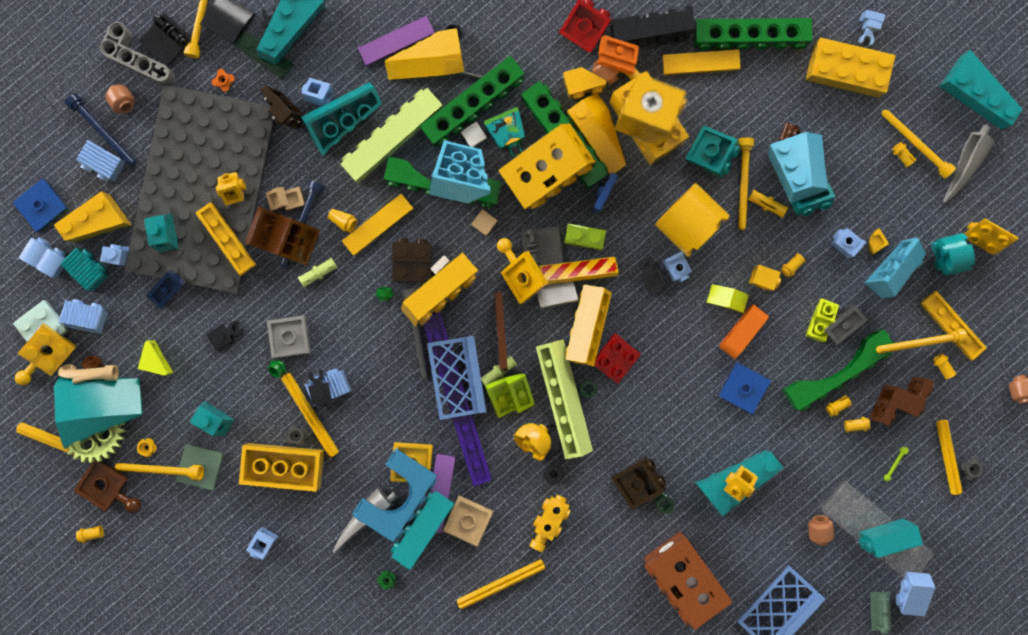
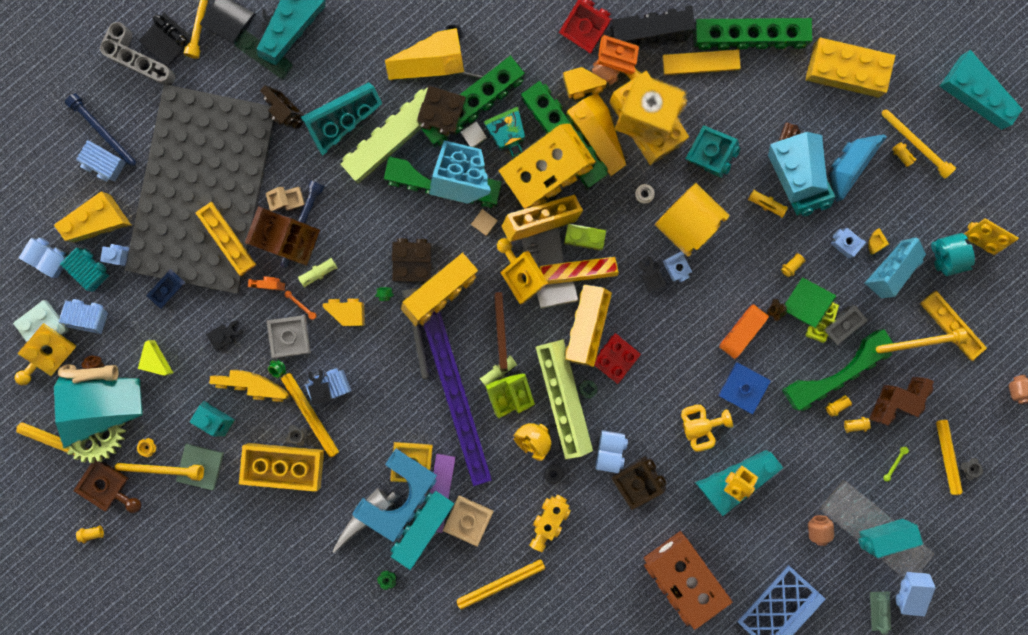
(40, 205): blue plate -> none
(120, 99): nougat head -> none
(161, 231): teal torso -> none
(229, 79): orange plate -> none
(231, 188): yellow brick -> none
(257, 385): none -> yellow slope
(267, 537): light blue brick -> none
(268, 283): none -> orange plate
(312, 315): none -> orange hinge
(317, 92): light blue brick -> none
(343, 220): yellow cone -> none
(346, 313): none -> yellow slope
(377, 224): yellow tile -> none
(396, 41): medium lavender tile -> none
(441, 111): none -> dark brown plate
(443, 262): white tile -> none
(473, 375): medium blue fence -> none
(541, 218): none -> yellow brick
(603, 193): blue plate -> none
(610, 451): none -> light blue brick
(648, 189): none -> white plate
(668, 508): clear green bush -> none
(700, 427): none -> yellow piece
(727, 298): neon yellow slope -> none
(746, 146): yellow piece -> none
(765, 278): yellow brick -> none
(777, 310): none -> dark brown plate
(809, 303): none -> green tile
(852, 163): none -> dark azure wedge
(872, 24): light blue piece -> none
(944, 366): yellow pin -> none
(971, 158): light grey piece -> none

